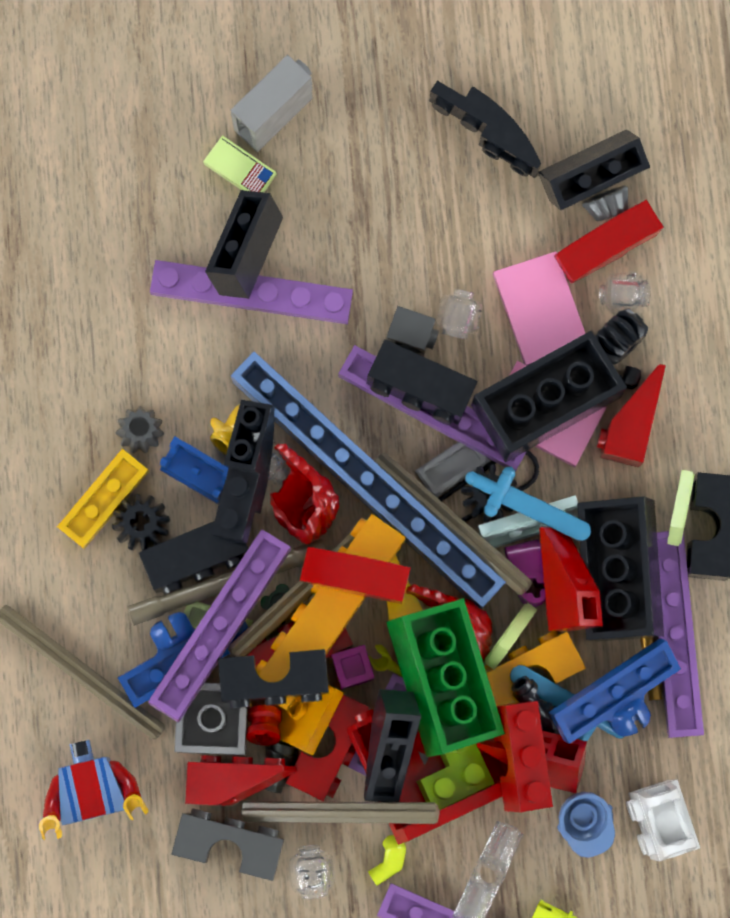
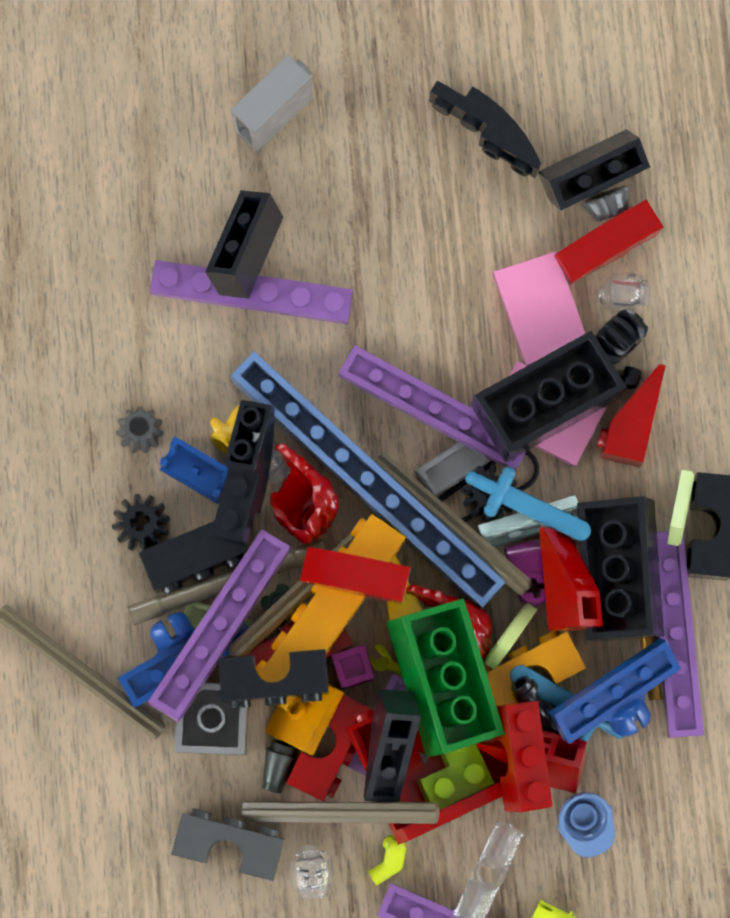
(89, 791): torso -> none
(103, 498): yellow plate -> none
(229, 783): red slope -> none
(239, 167): yellowish green tile -> none
(264, 725): red wheel -> none
(412, 331): dark grey brick -> none
(420, 383): black brick -> none
(459, 314): clear head -> none
(662, 820): white brick -> none

